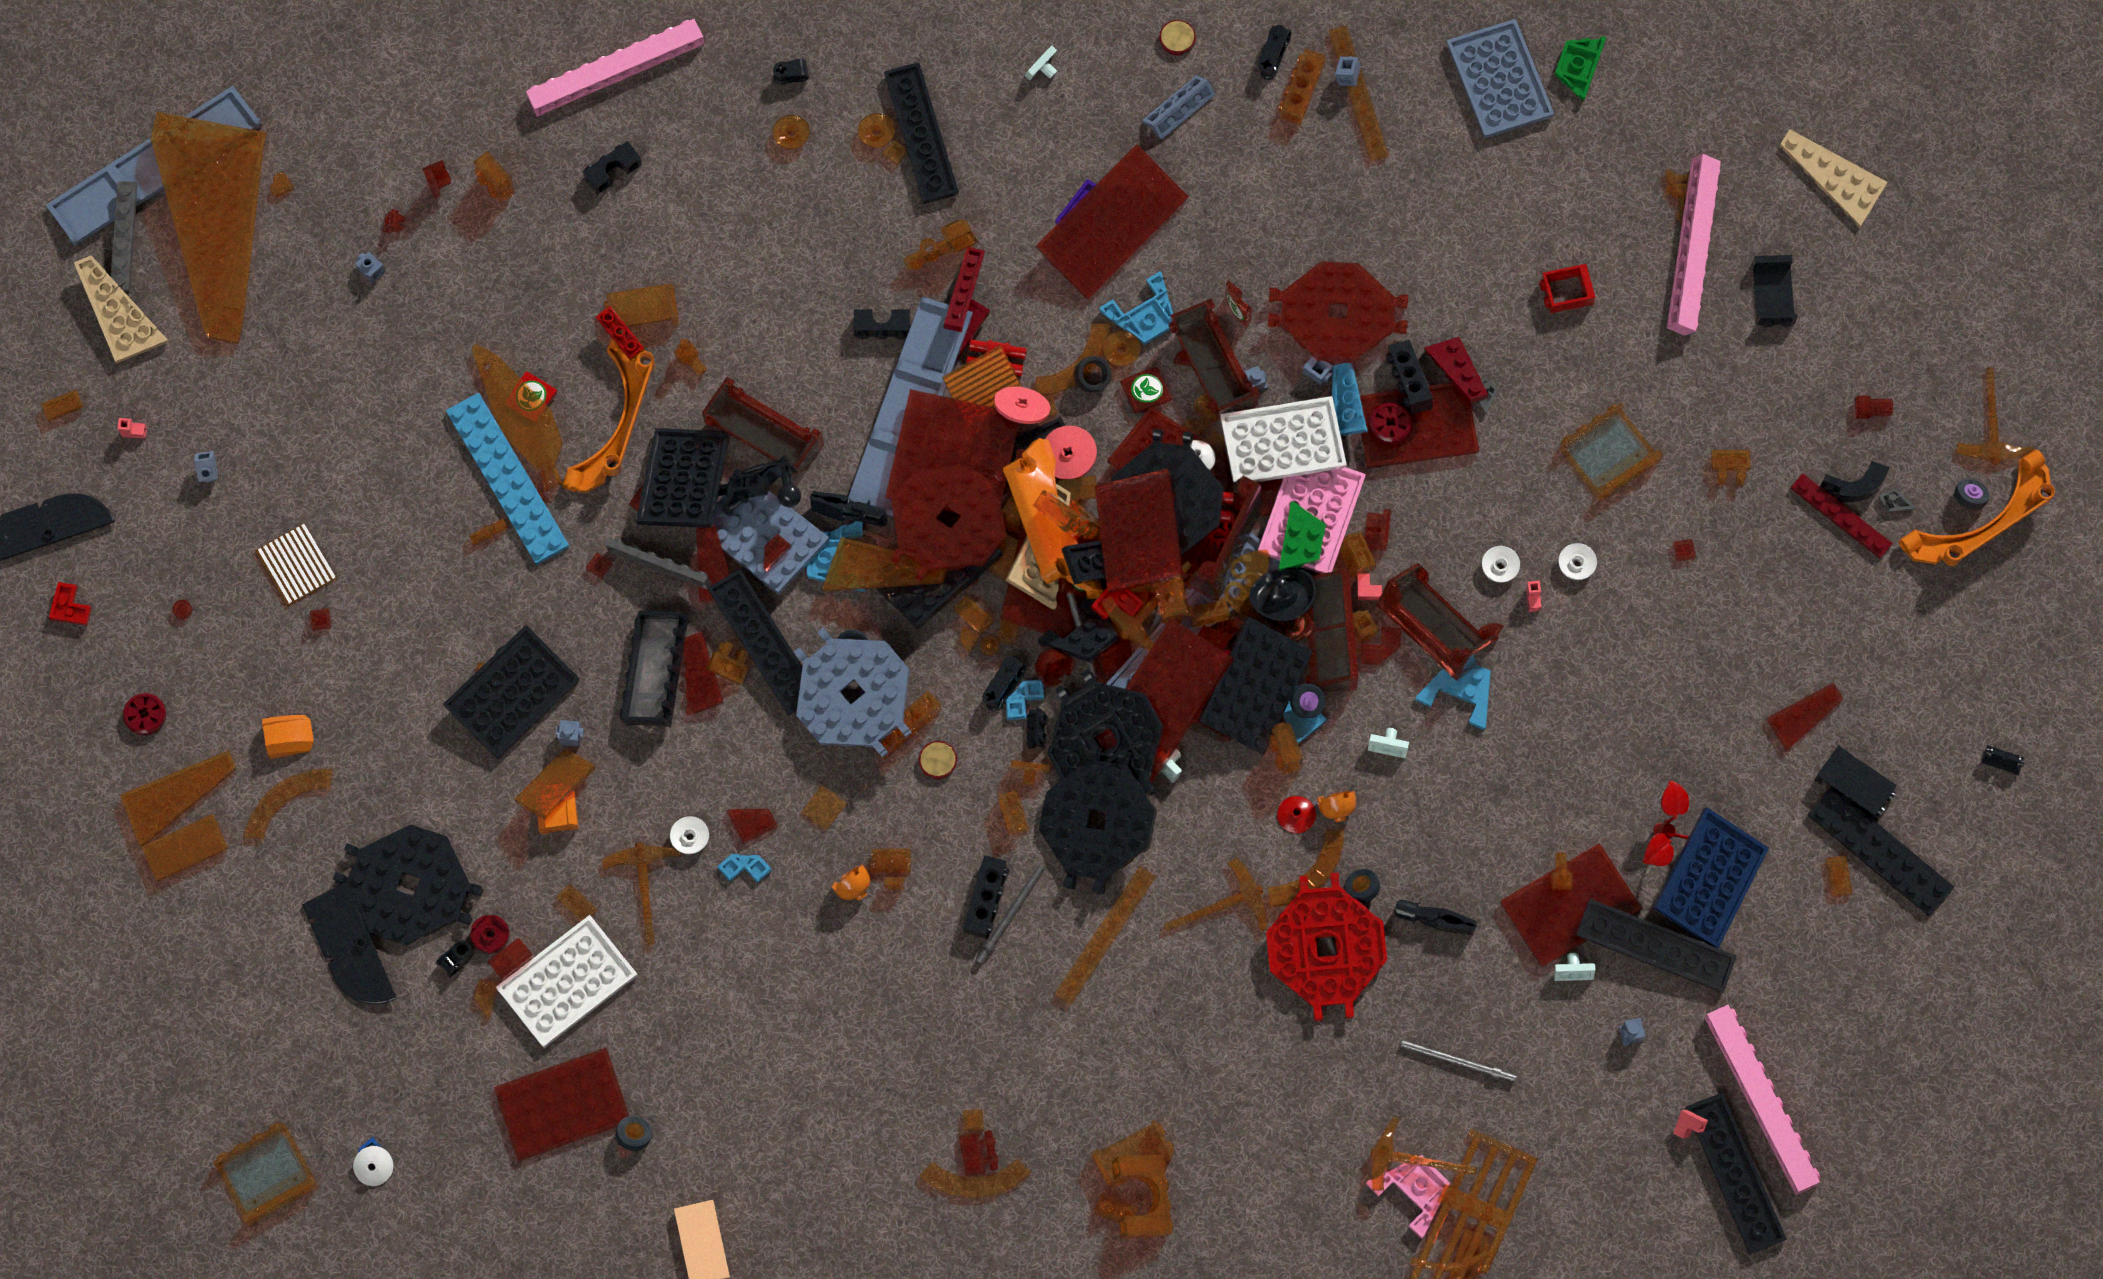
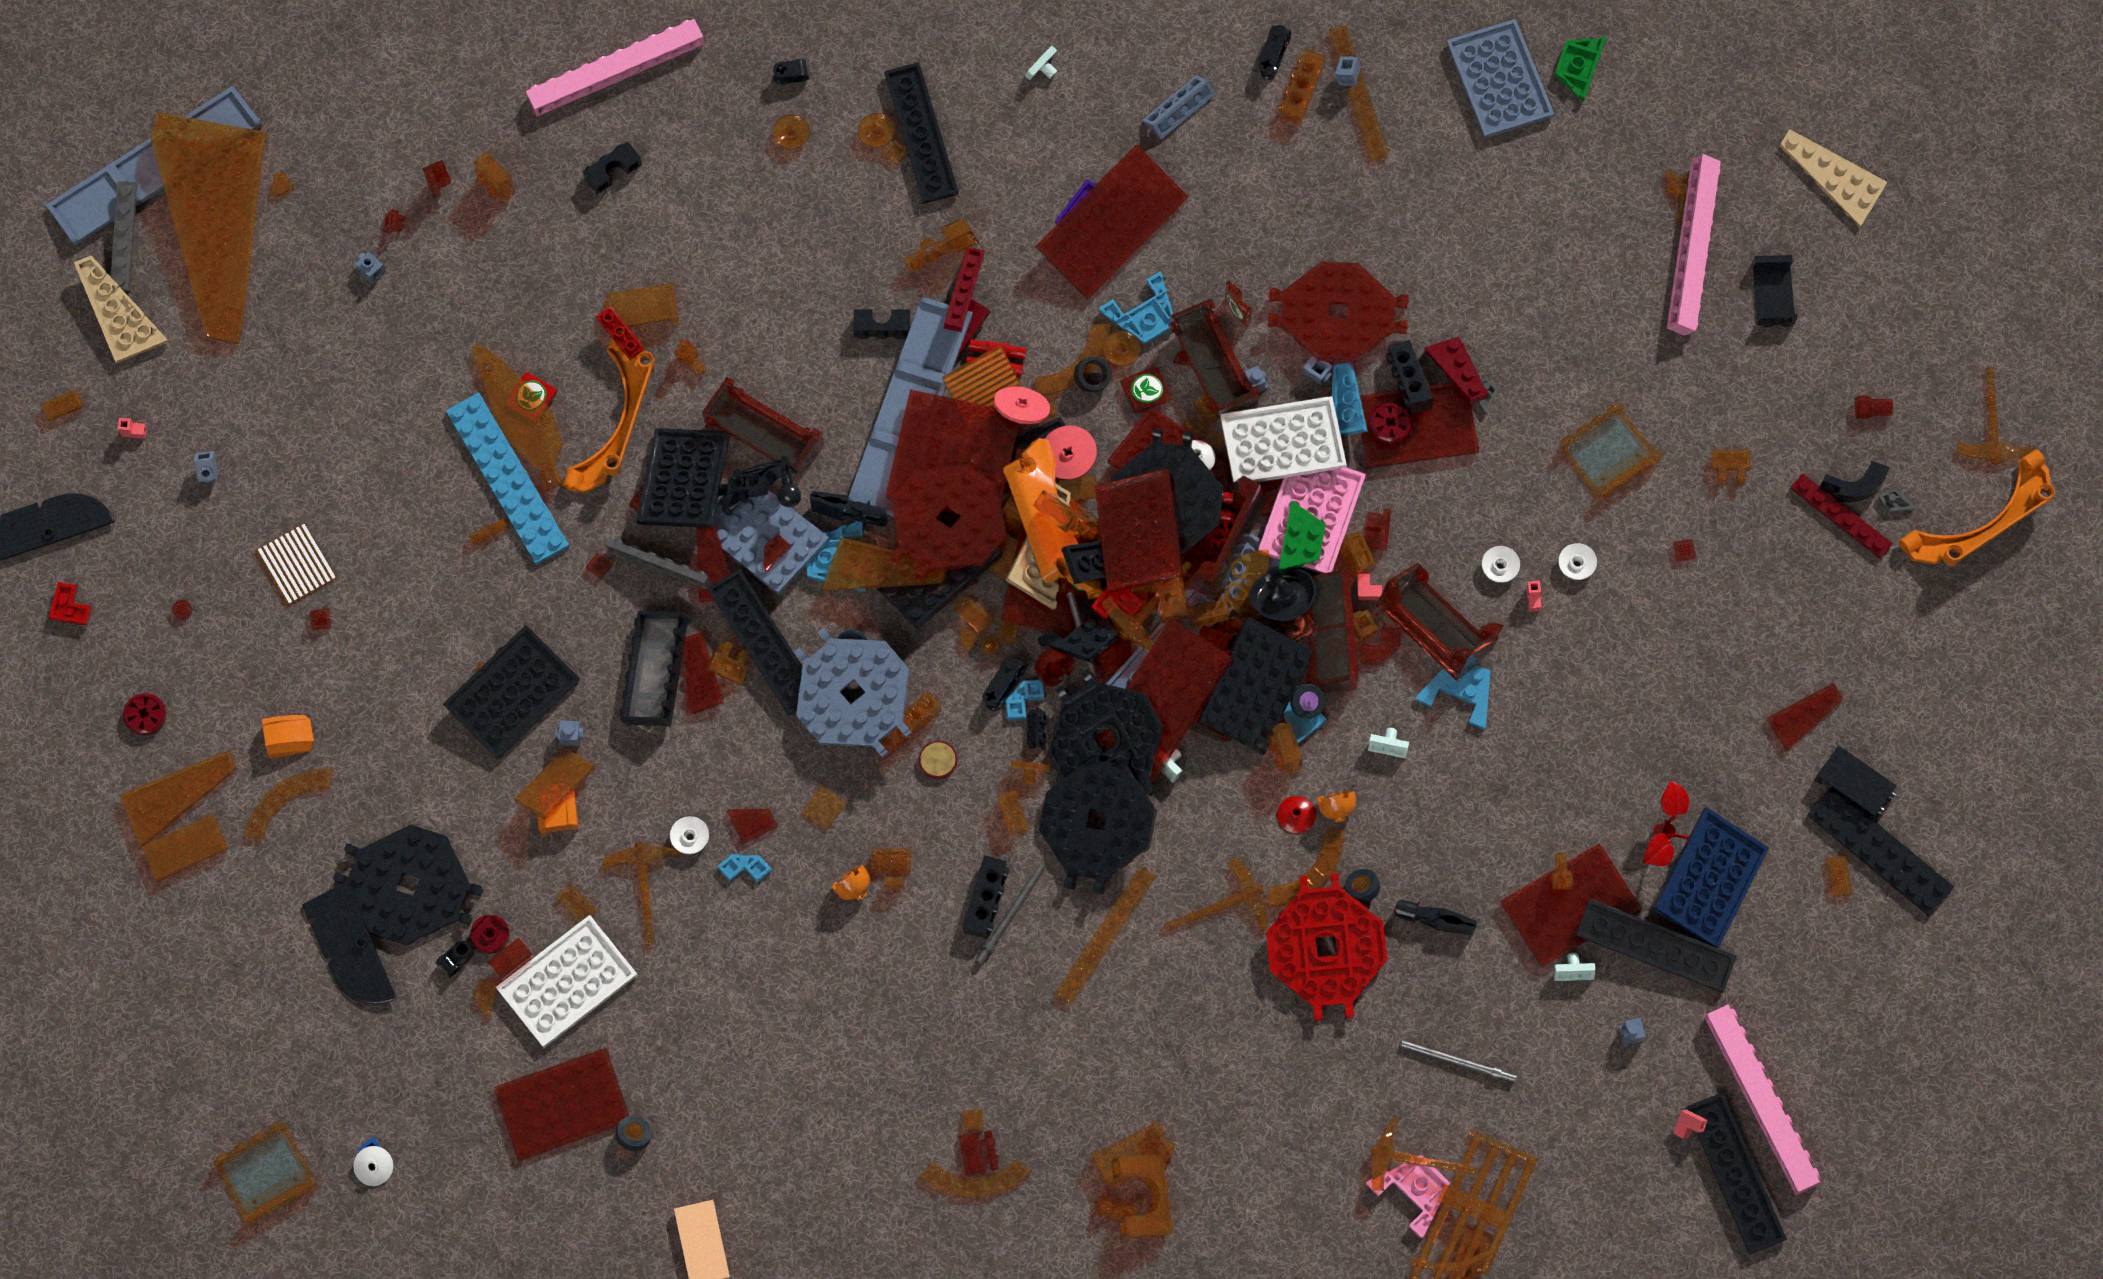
(1177, 37): pearl gold tile -> none
(1570, 272): red window -> none
(1971, 494): black wheel -> none
(2003, 760): black hinge -> none

